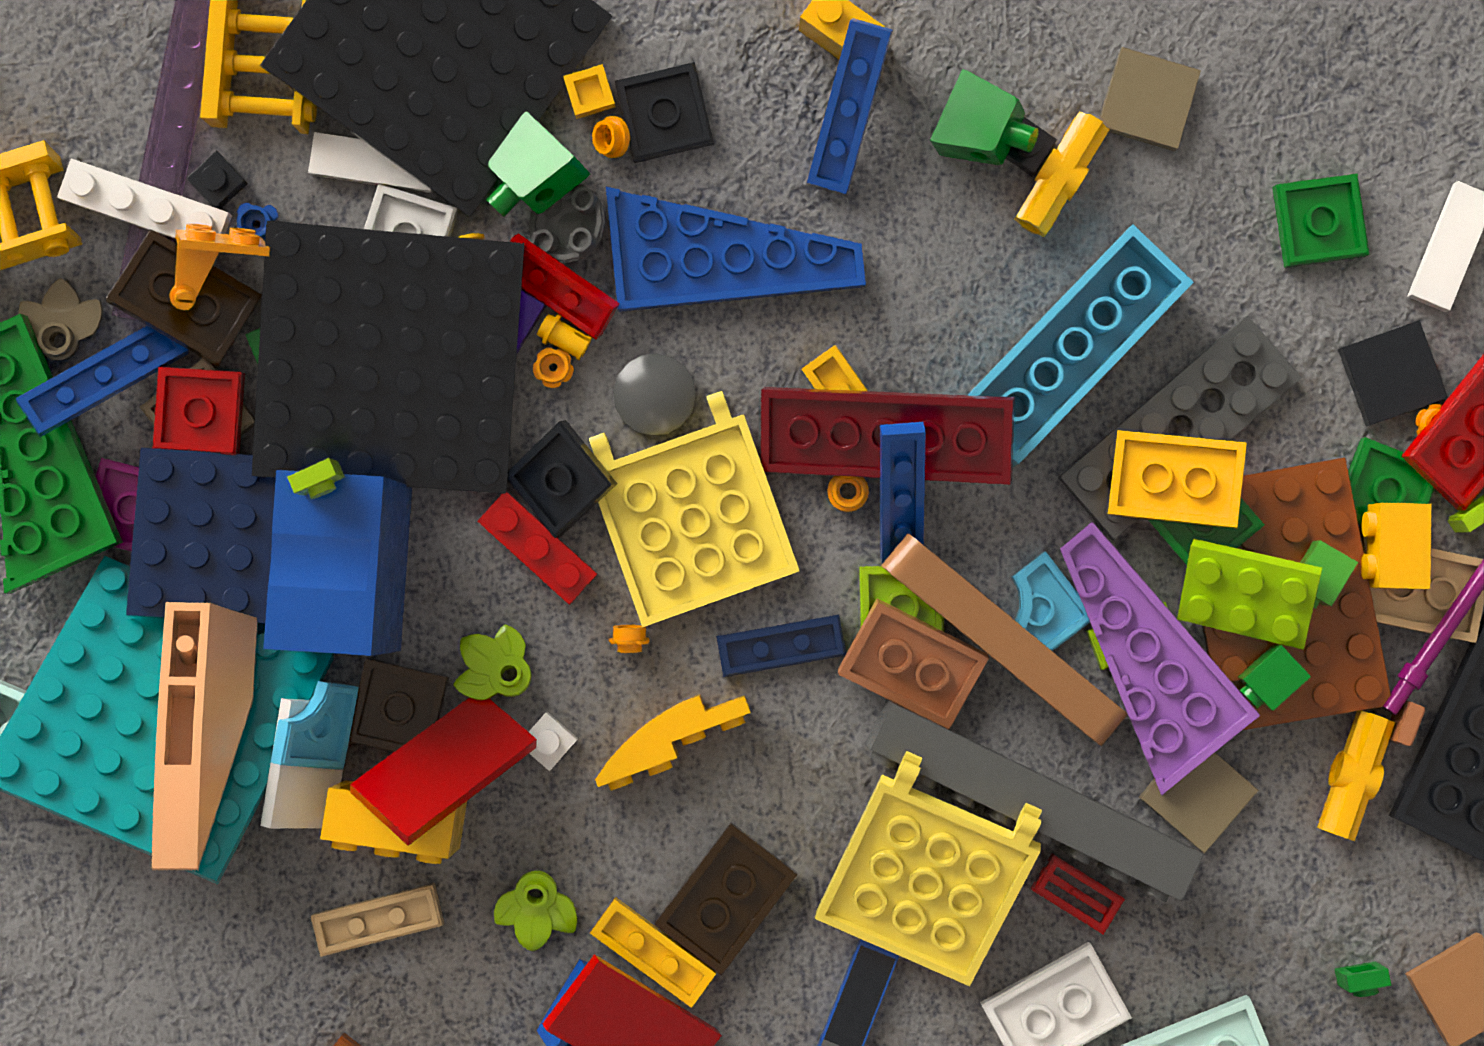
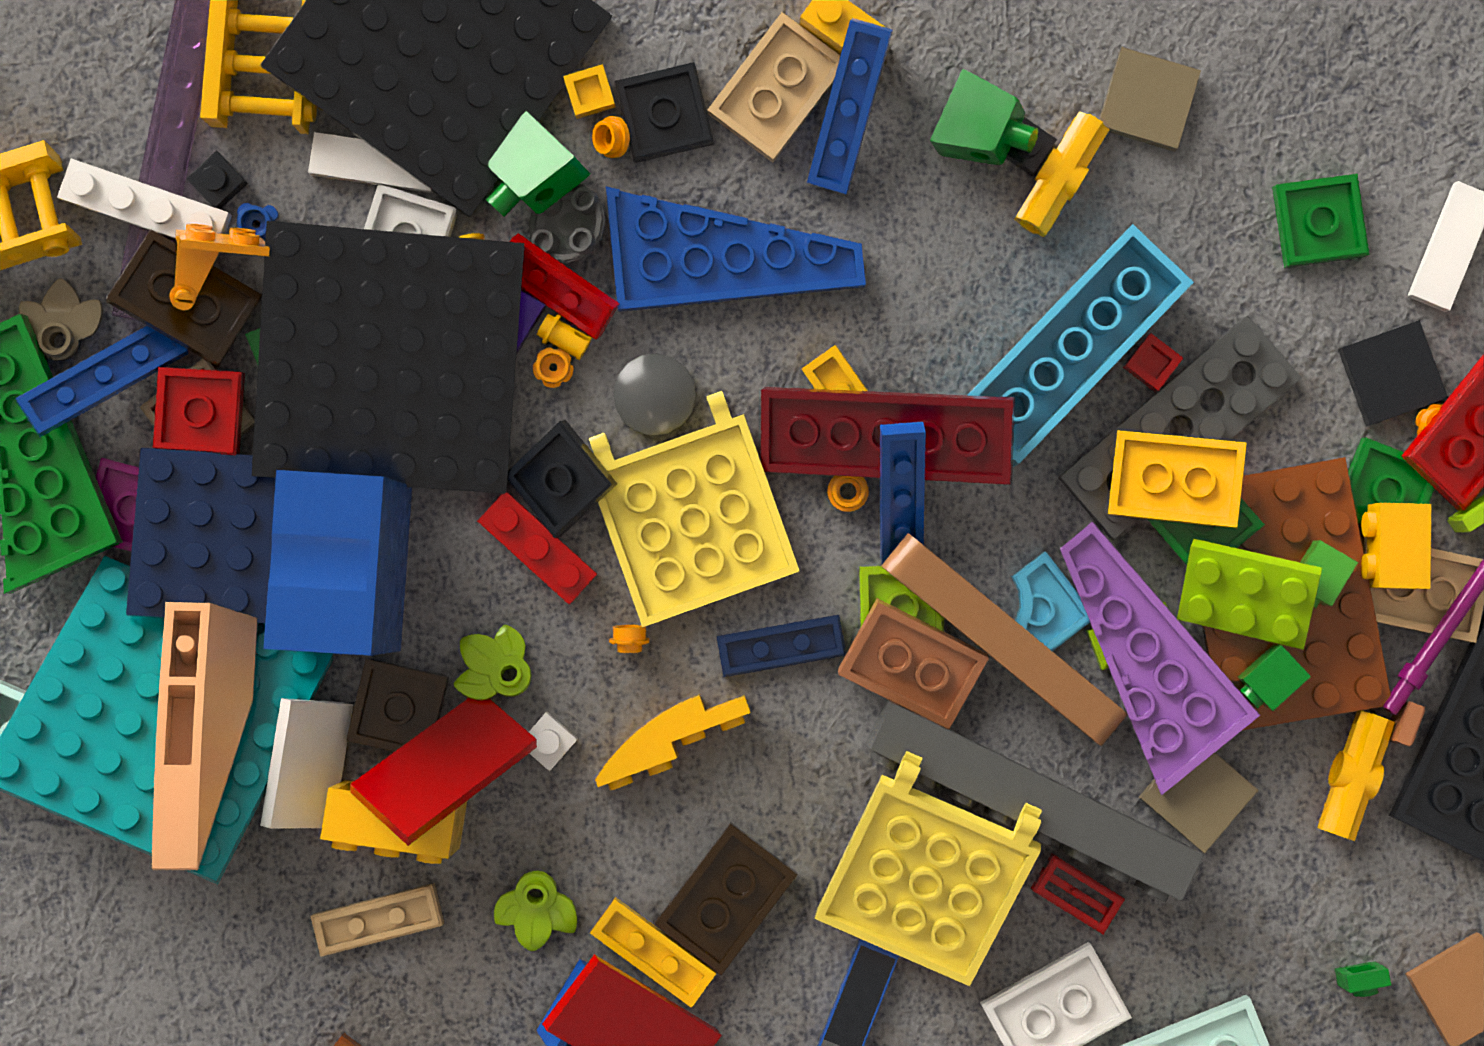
(316, 479): lime plate -> none
(319, 732): medium azure tile -> none
(776, 87): none -> tan plate
(1153, 362): none -> red plate

